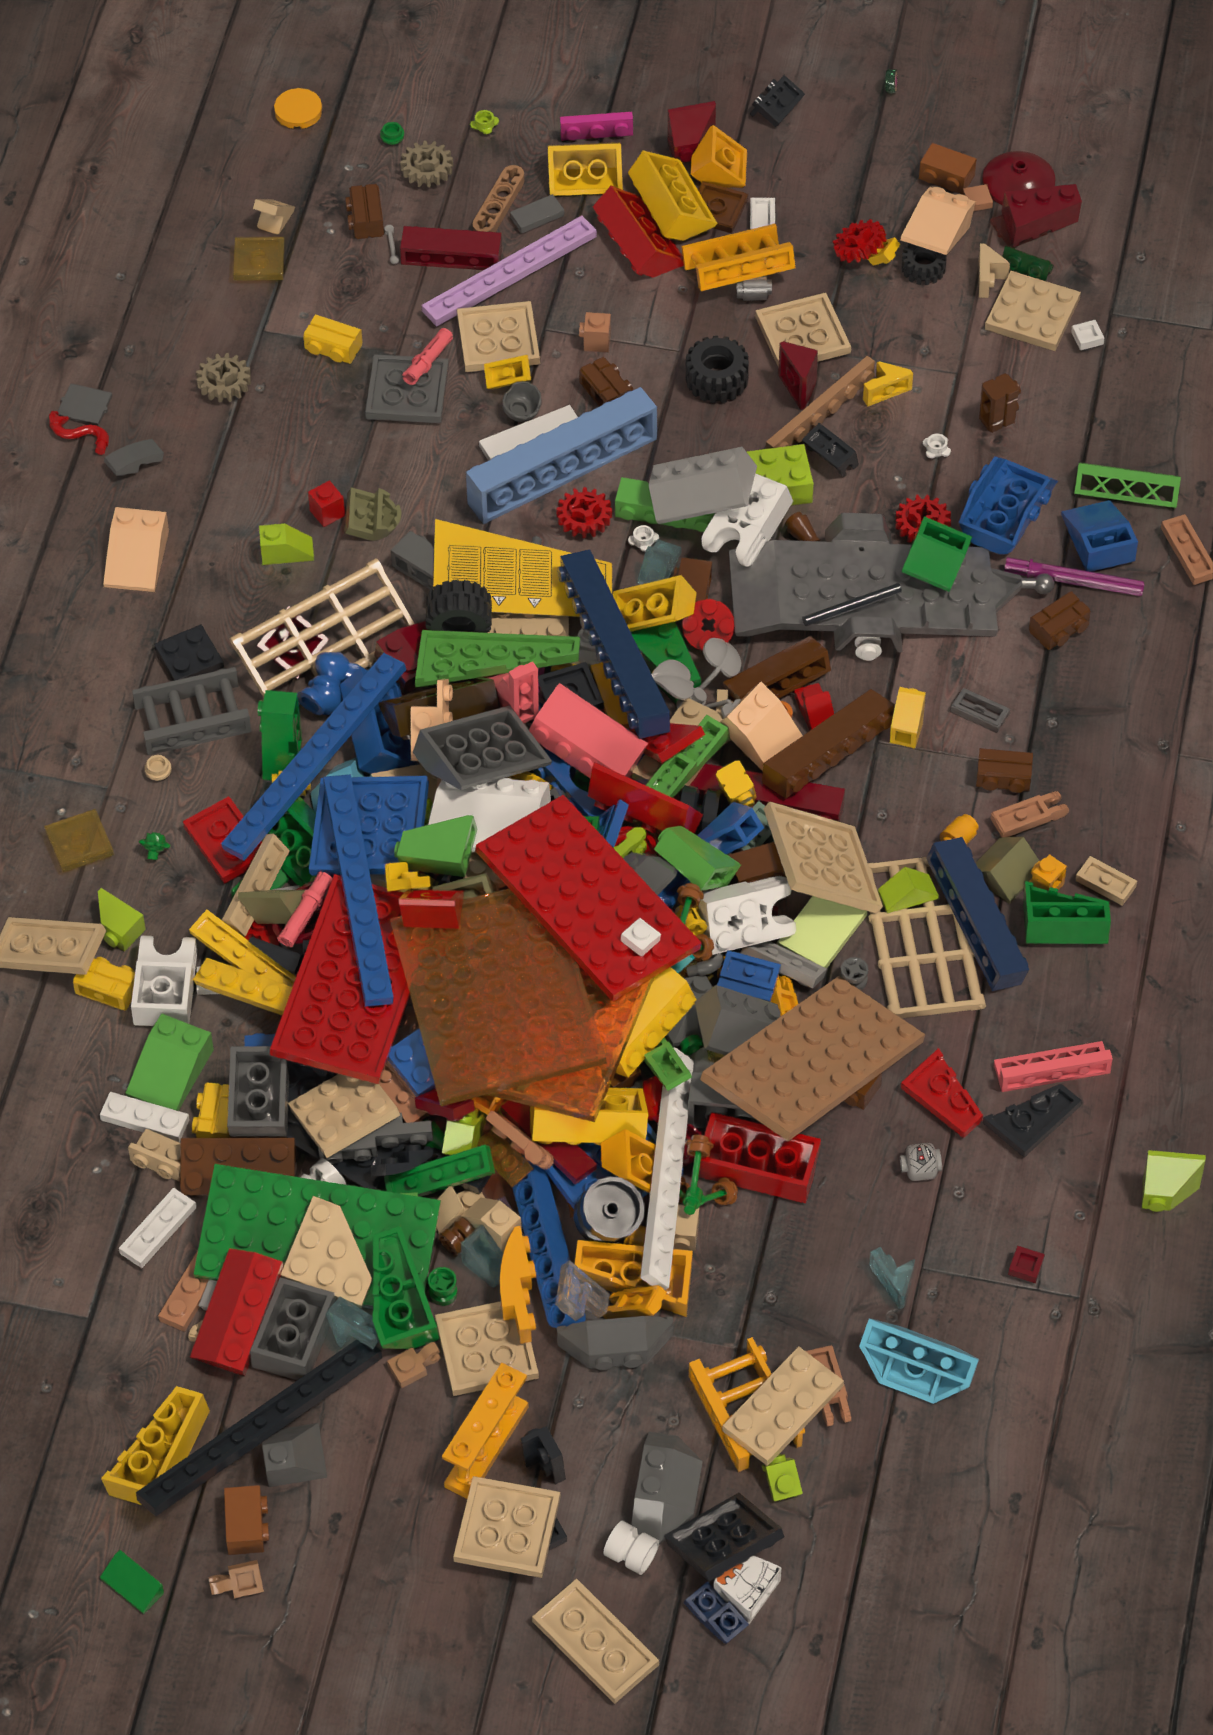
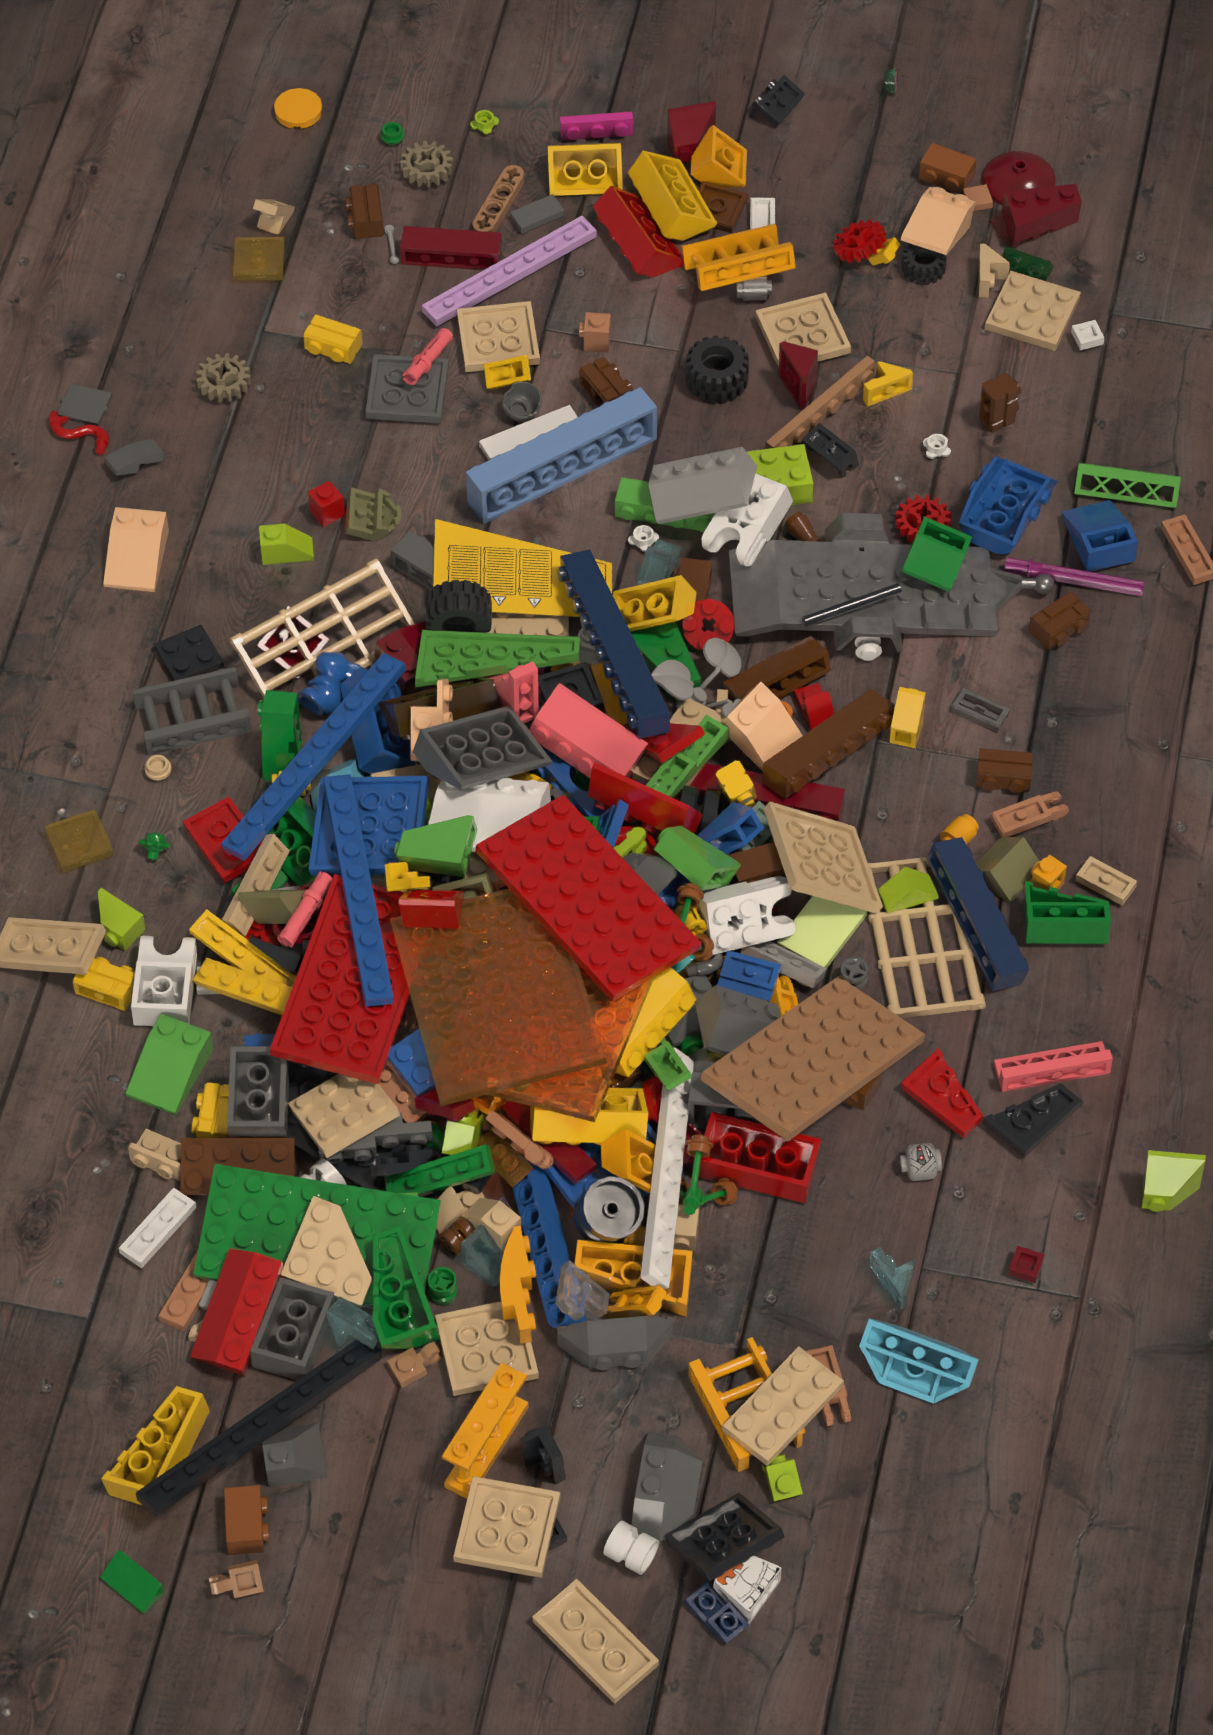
(144, 1115): white plate -> none
(584, 512): red gear -> none
(640, 937): white plate -> none

